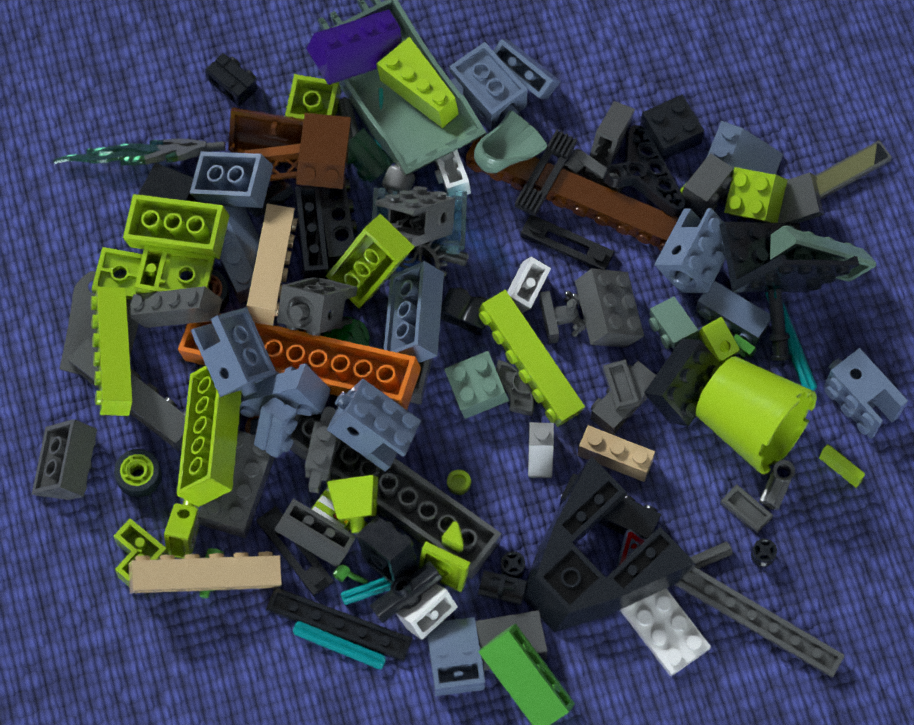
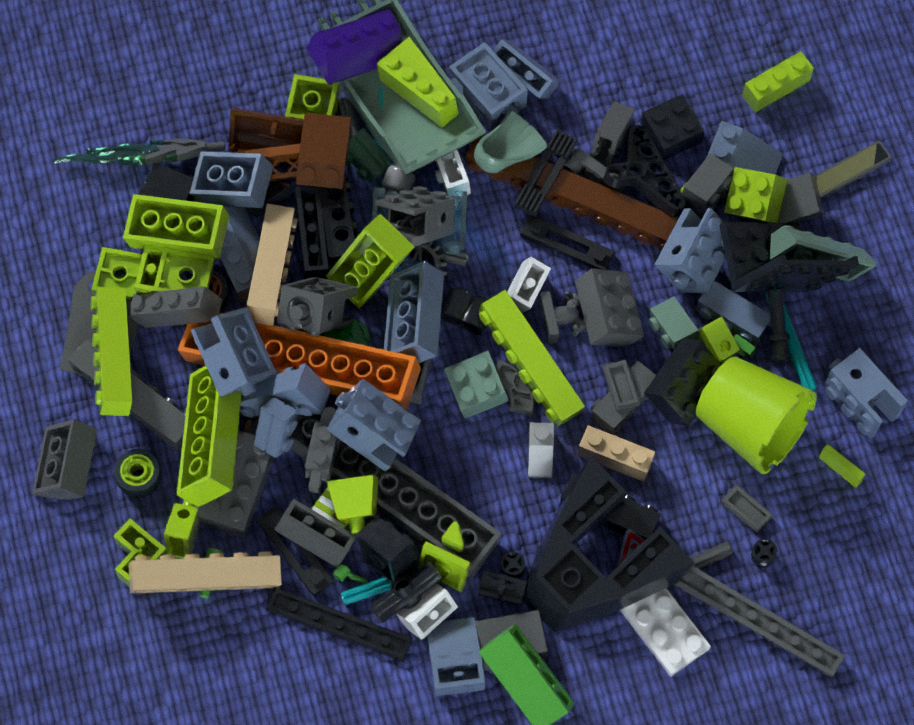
(231, 79): black brick -> none
(339, 645): teal axle -> none
(458, 482): lime tile -> none
(777, 81): none -> lime brick
(777, 486): dark grey piece -> none

